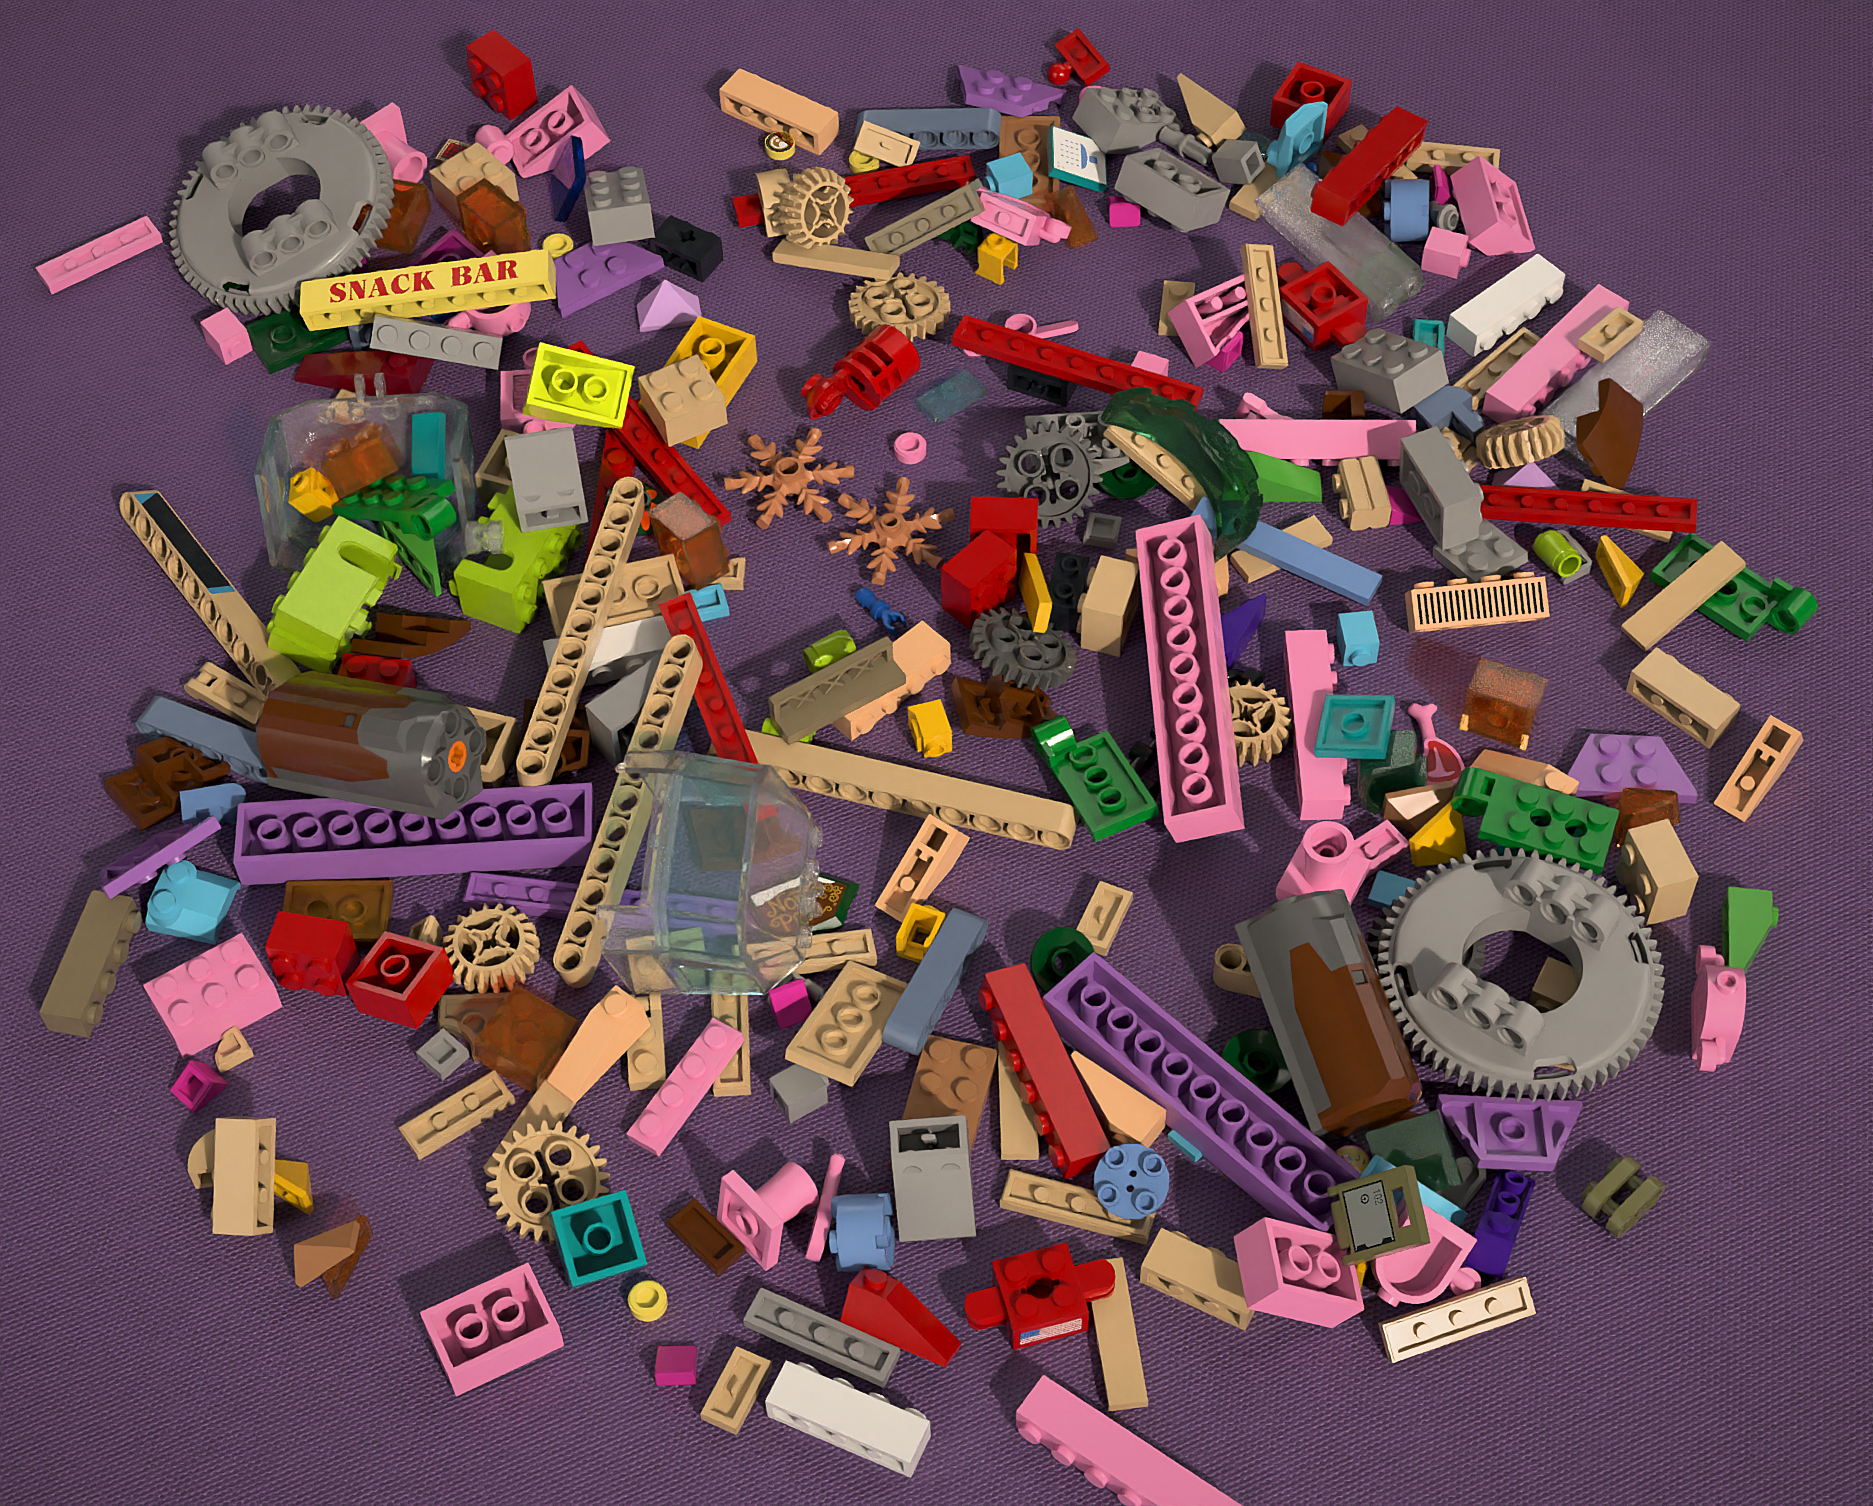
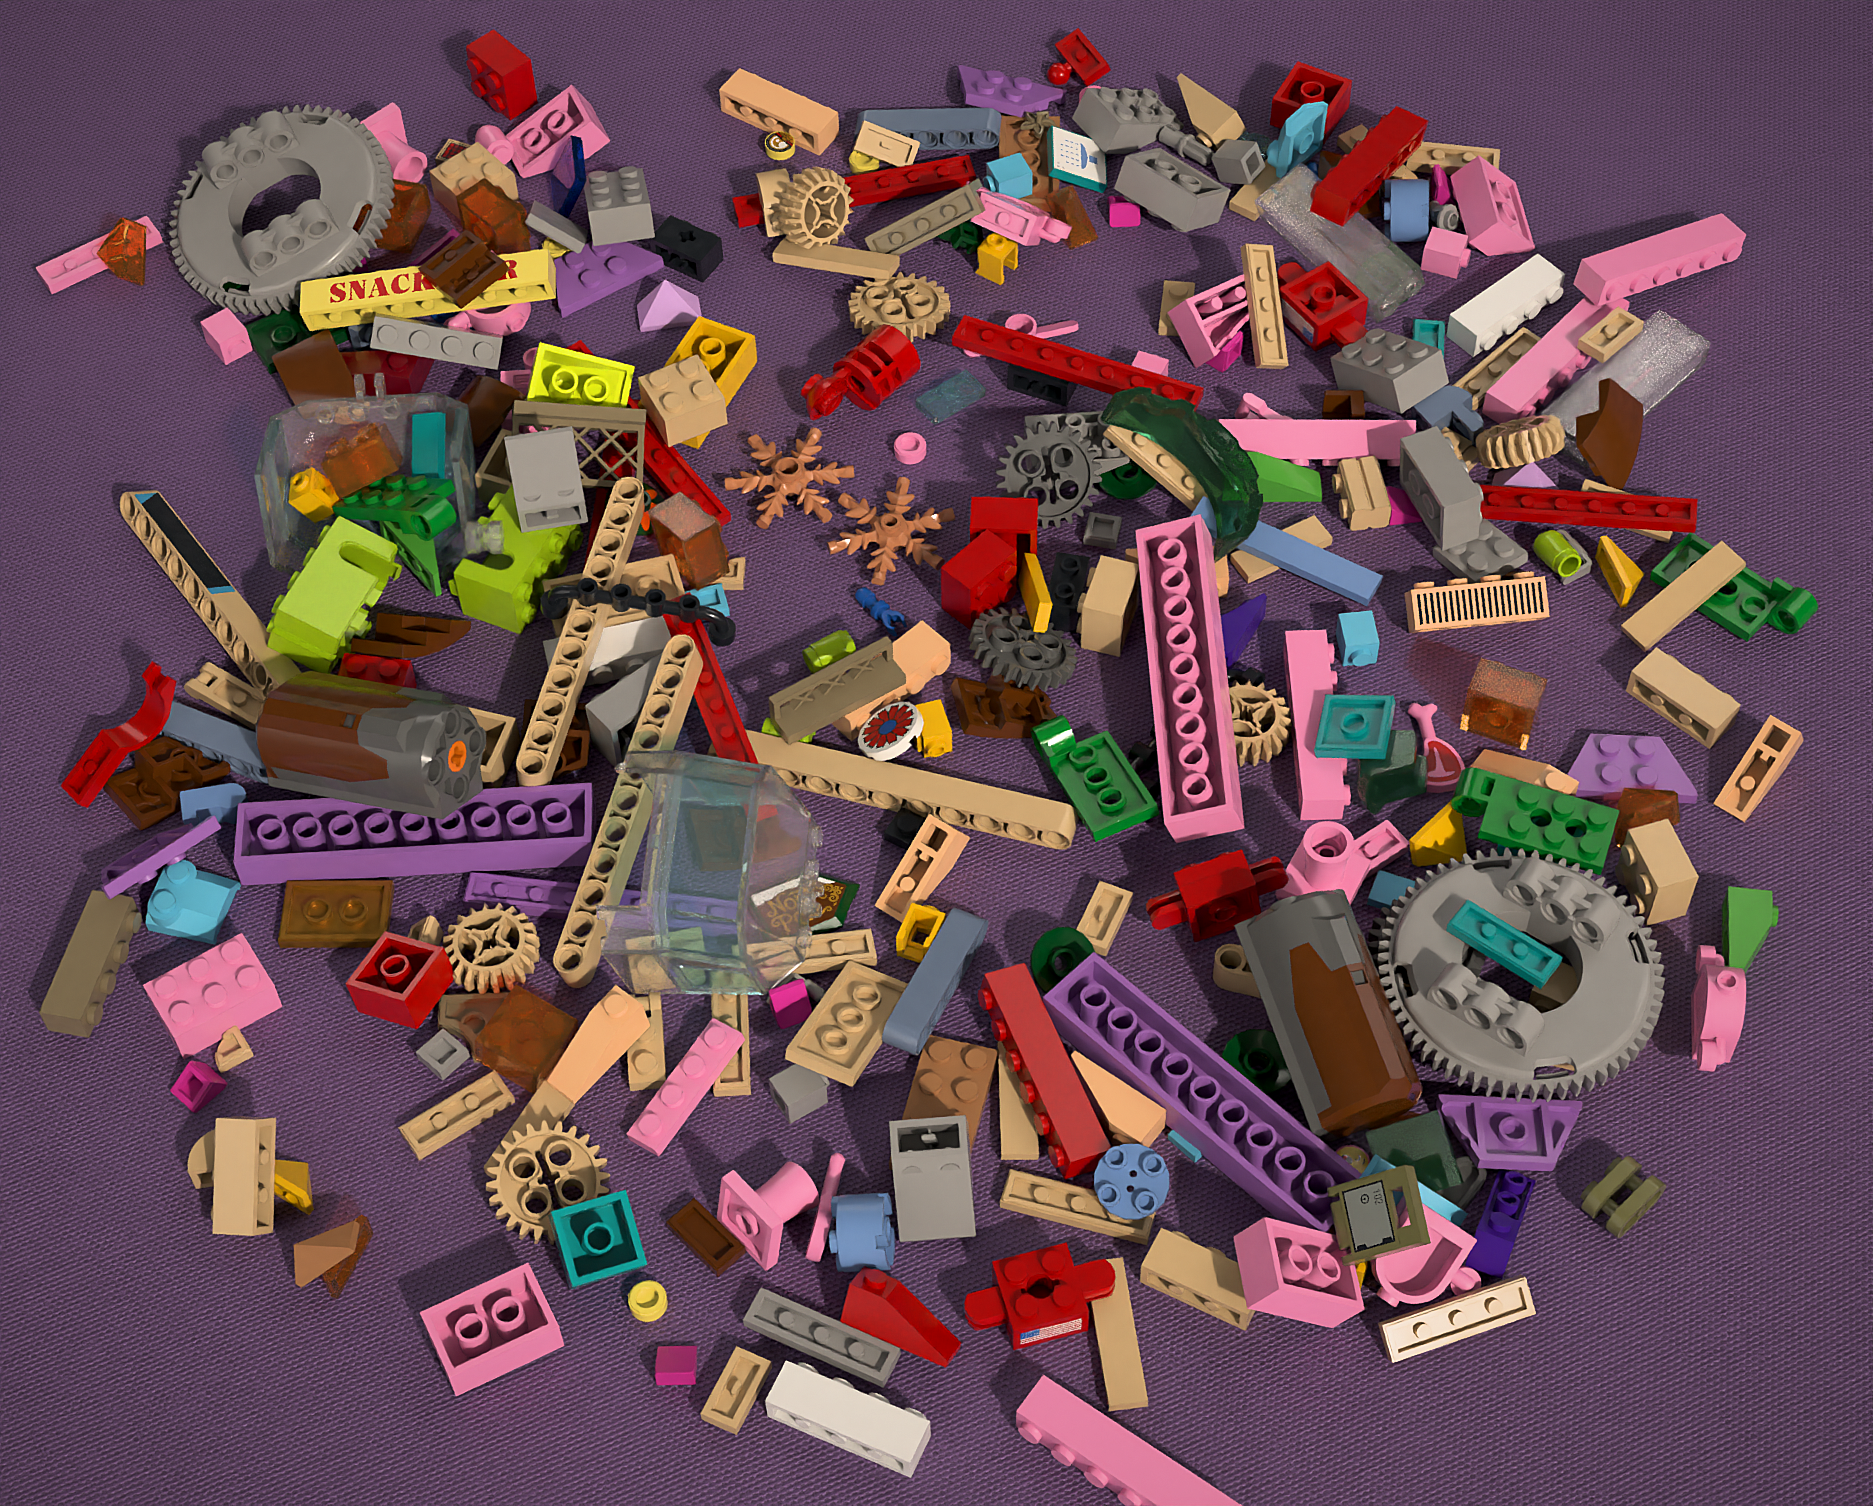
(114, 744): none -> red piece
(126, 251): none -> clear orange slope
(312, 953): red brick -> none
(315, 369): none -> reddish brown slope
(463, 269): none -> reddish brown slope
(488, 405): none -> reddish brown slope
(555, 606): none -> black bar
(556, 227): none -> light grey tile
(588, 418): none -> dark tan fence
(890, 730): none -> tile
(903, 828): none -> black plate
(1038, 122): none -> dark tan plant
(1217, 894): none -> red brick
(1416, 806): medium nougat slope -> none
(1504, 944): none -> teal tile
(1659, 259): none -> bright pink brick

